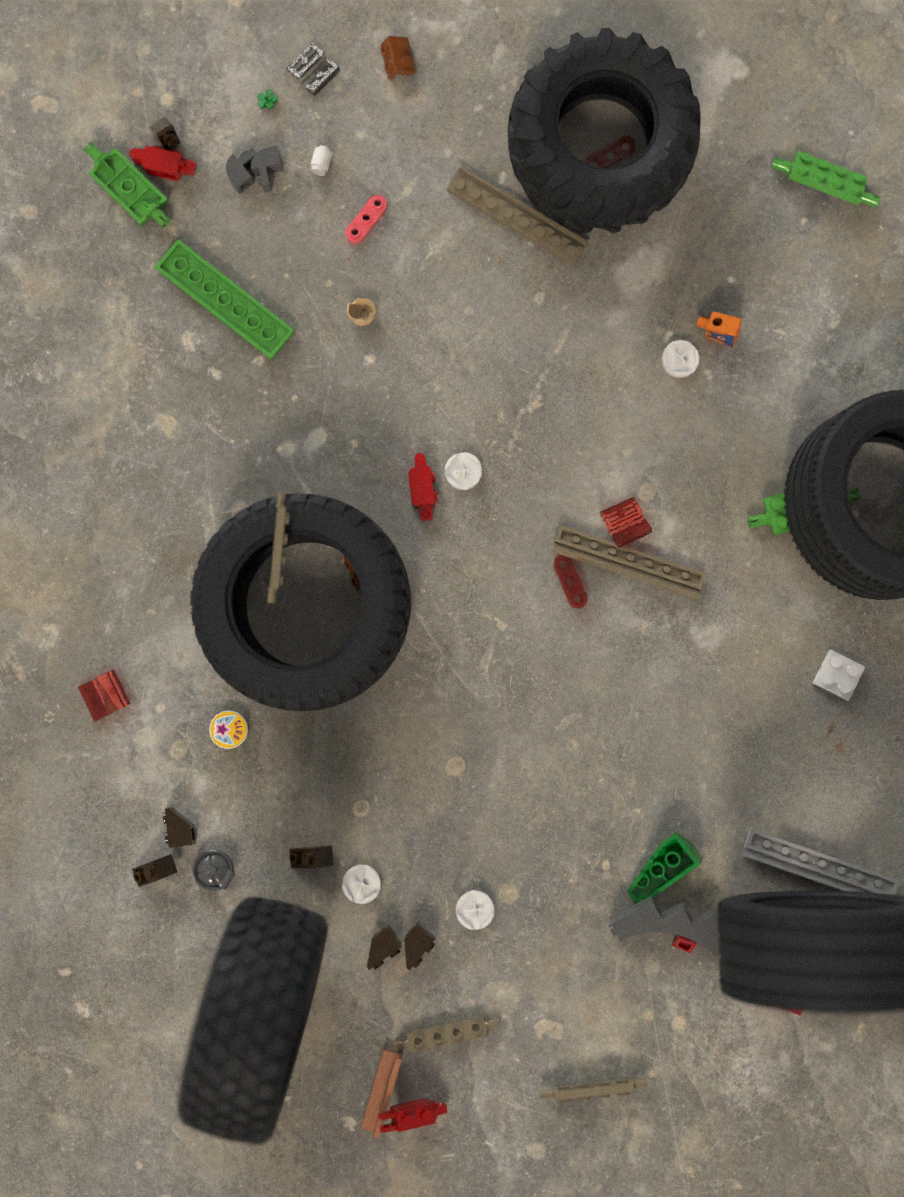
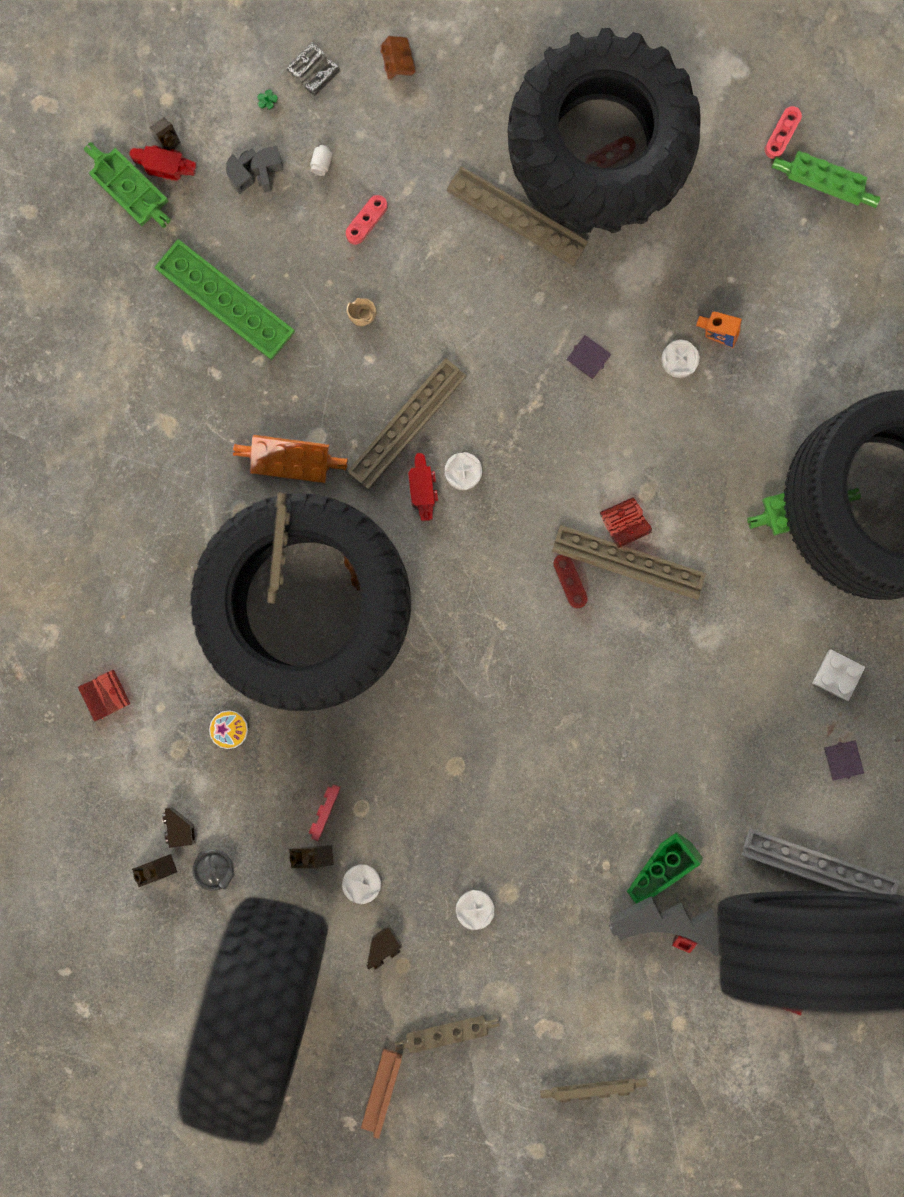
(289, 458): none -> orange plate
(324, 812): none -> coral plate
(406, 424): none -> dark tan plate
(411, 1115): red hinge -> none
(416, 943): dark brown slope -> none
(588, 357): none -> clear purple piece
(787, 127): none -> coral plate
(844, 760): none -> clear purple piece

